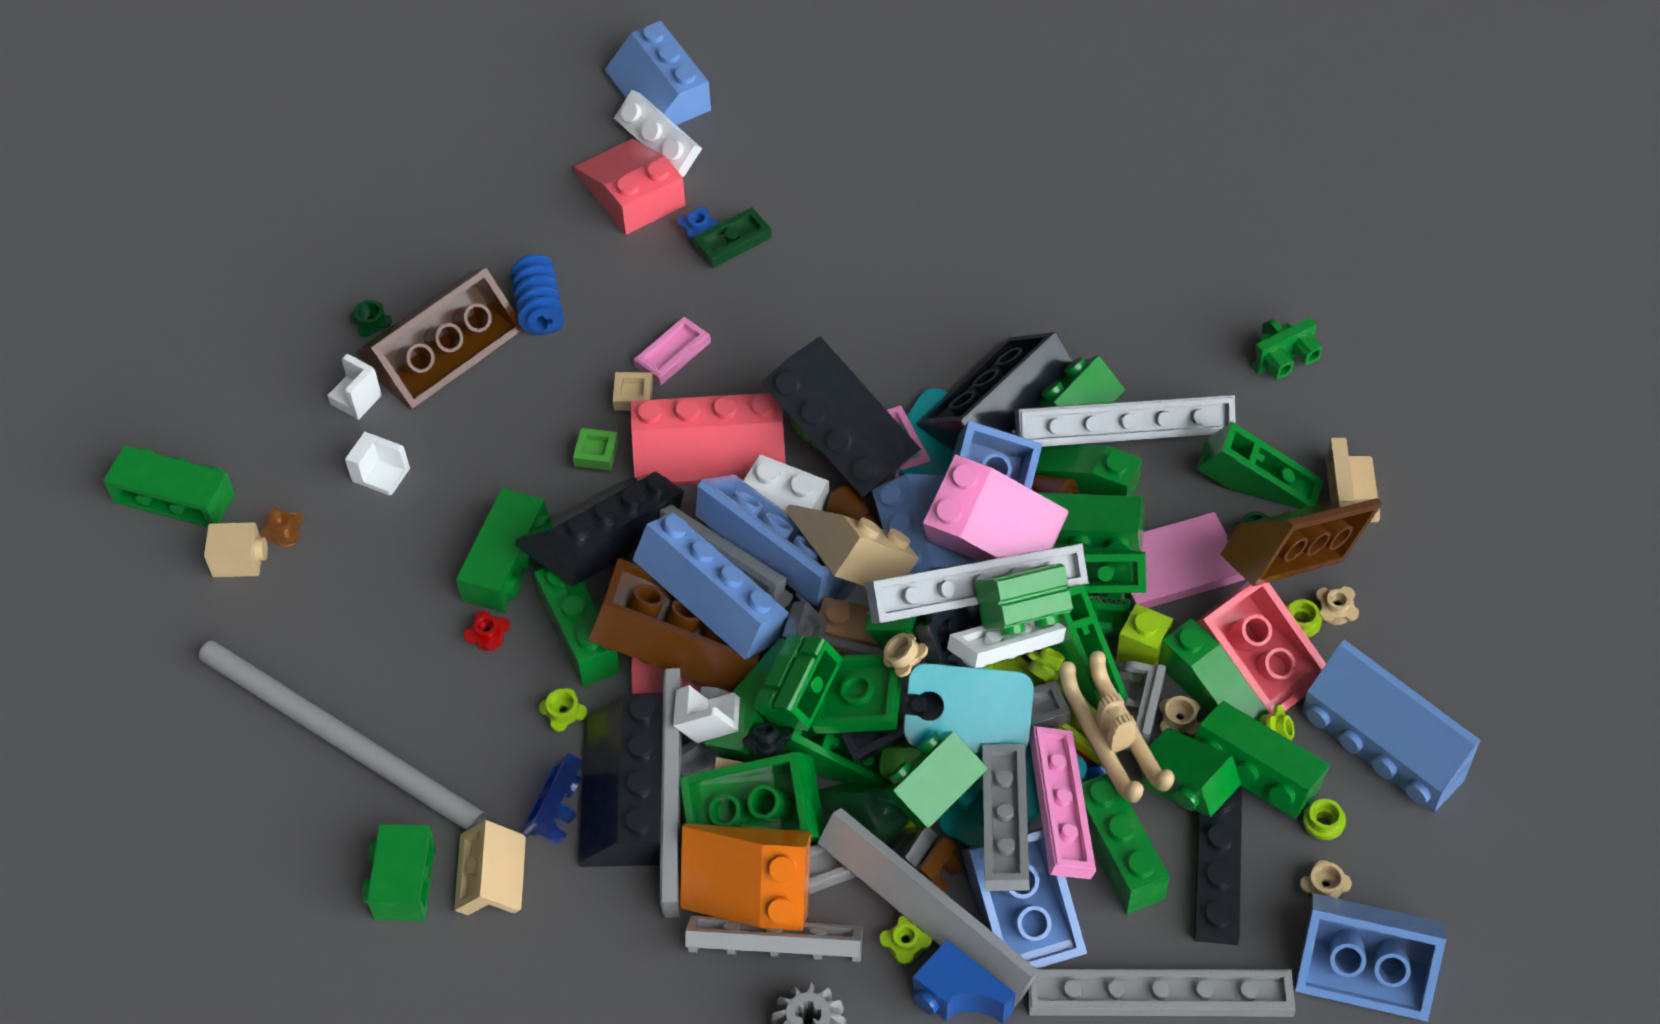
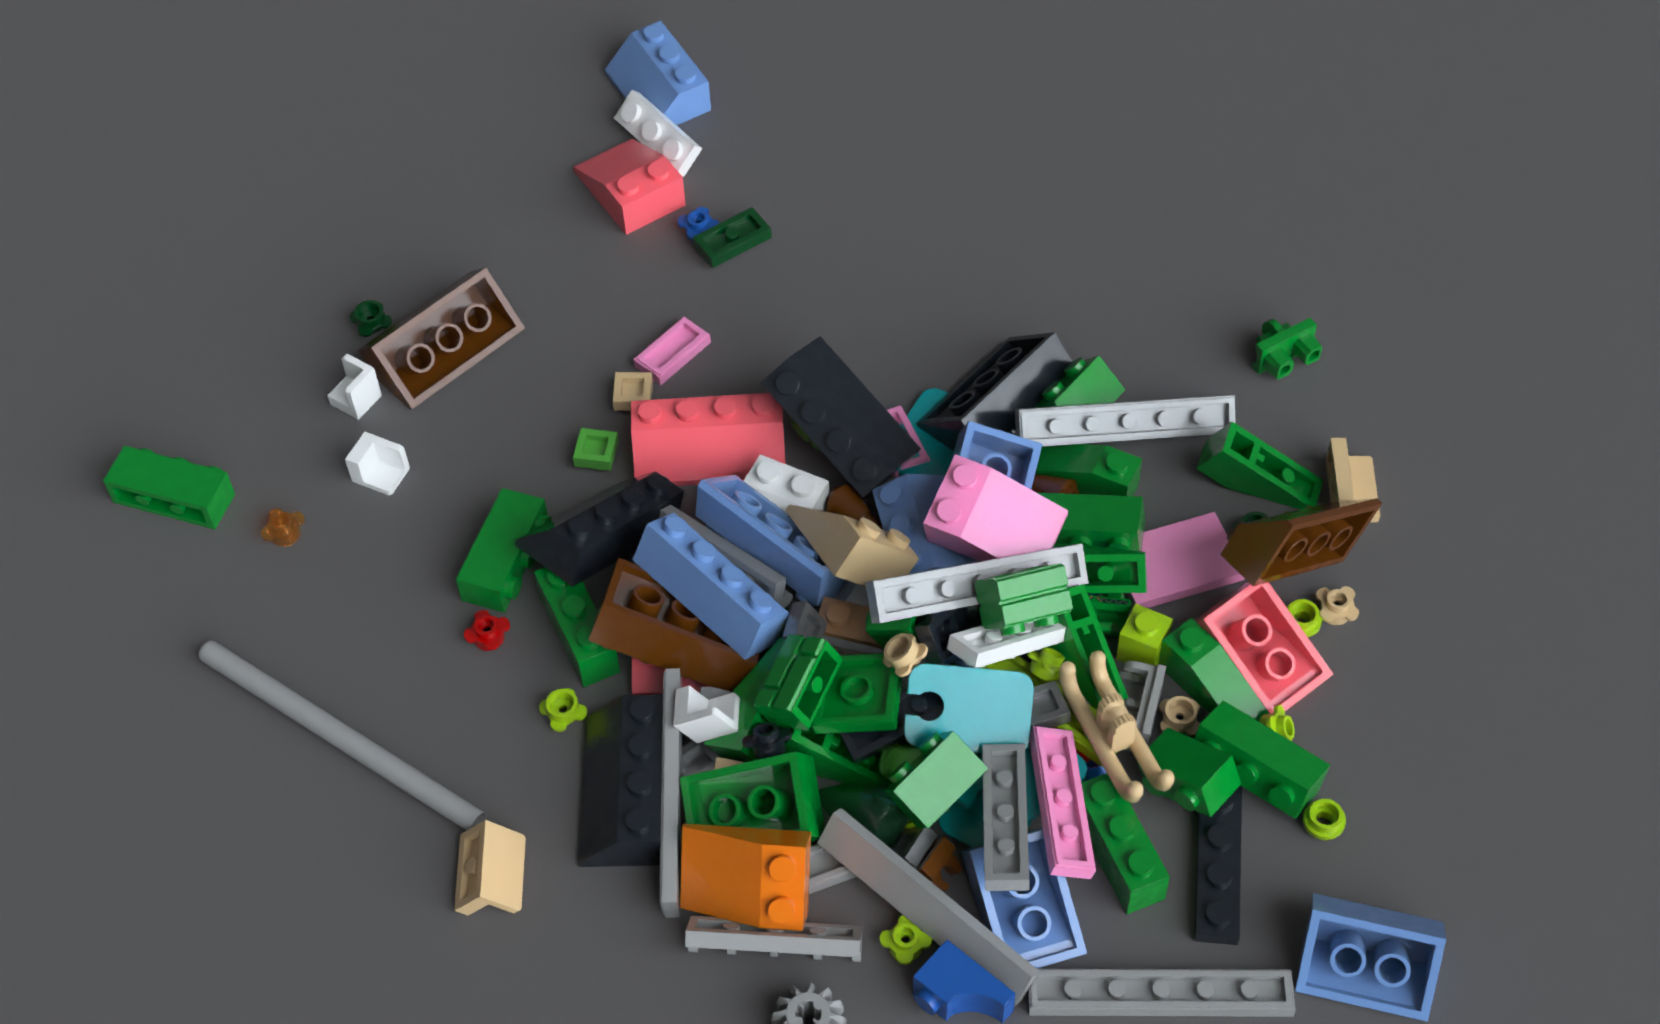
(235, 549): tan brick -> none
(400, 872): green brick -> none
(536, 295): blue piece -> none
(559, 784): clear blue plate -> none
(1328, 872): tan plate -> none
(1390, 727): medium blue slope -> none

